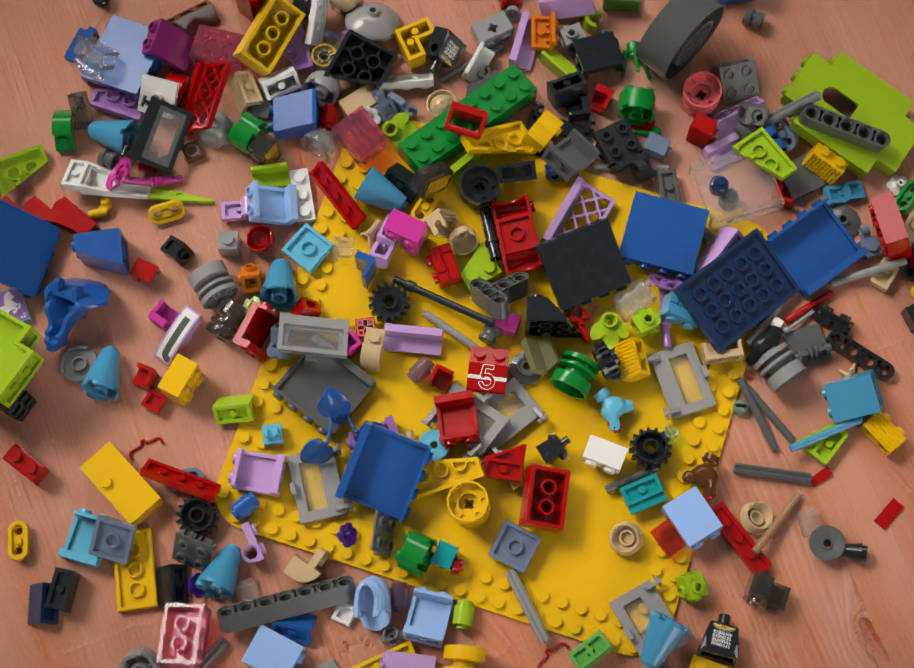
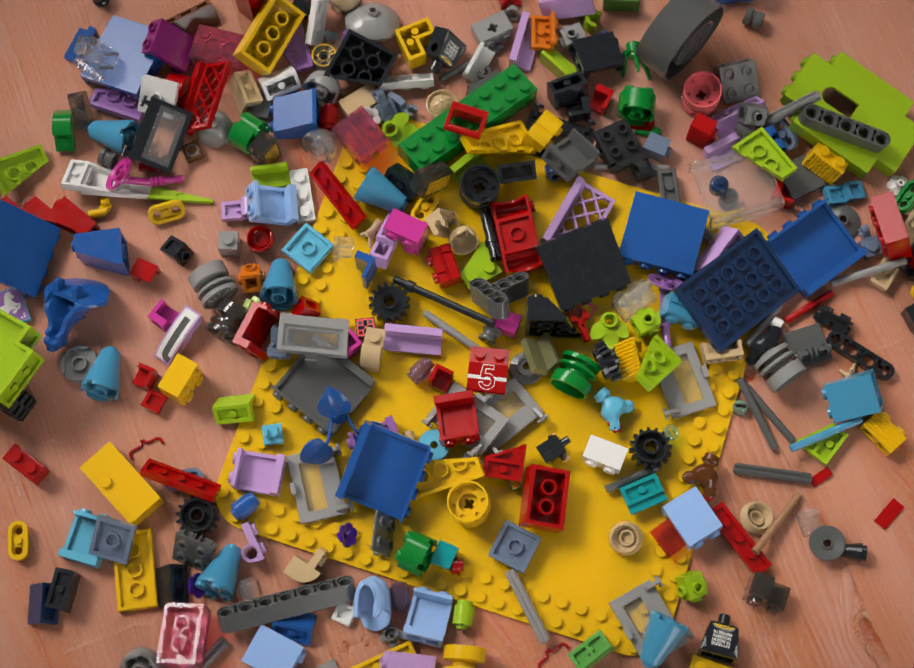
(657, 363): none -> lime wing
(786, 330): light grey hinge -> none

